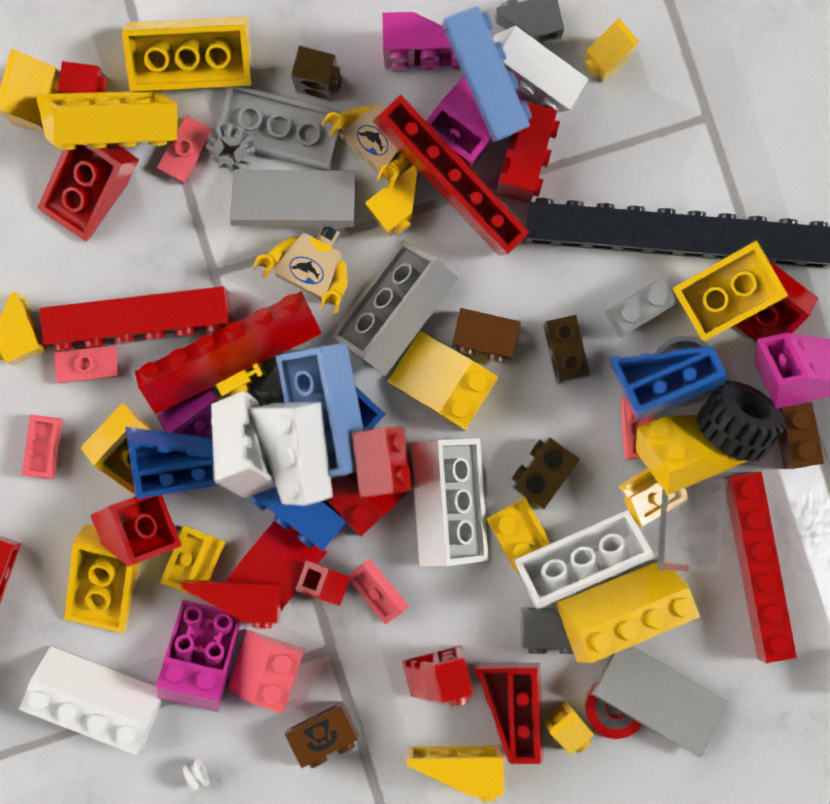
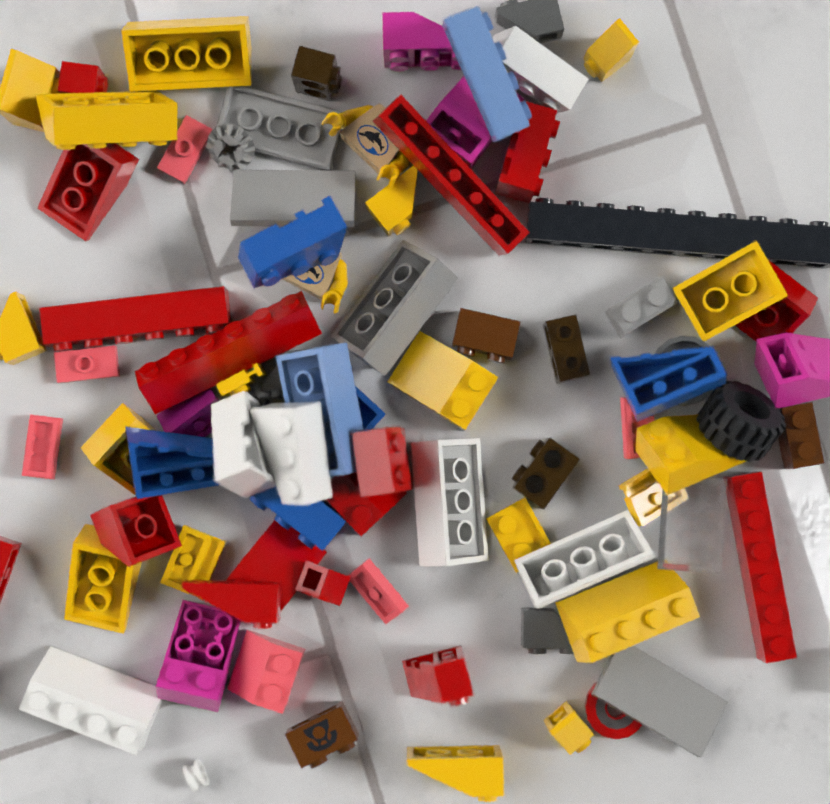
(294, 247): none -> blue wedge
(516, 706): red wedge -> none

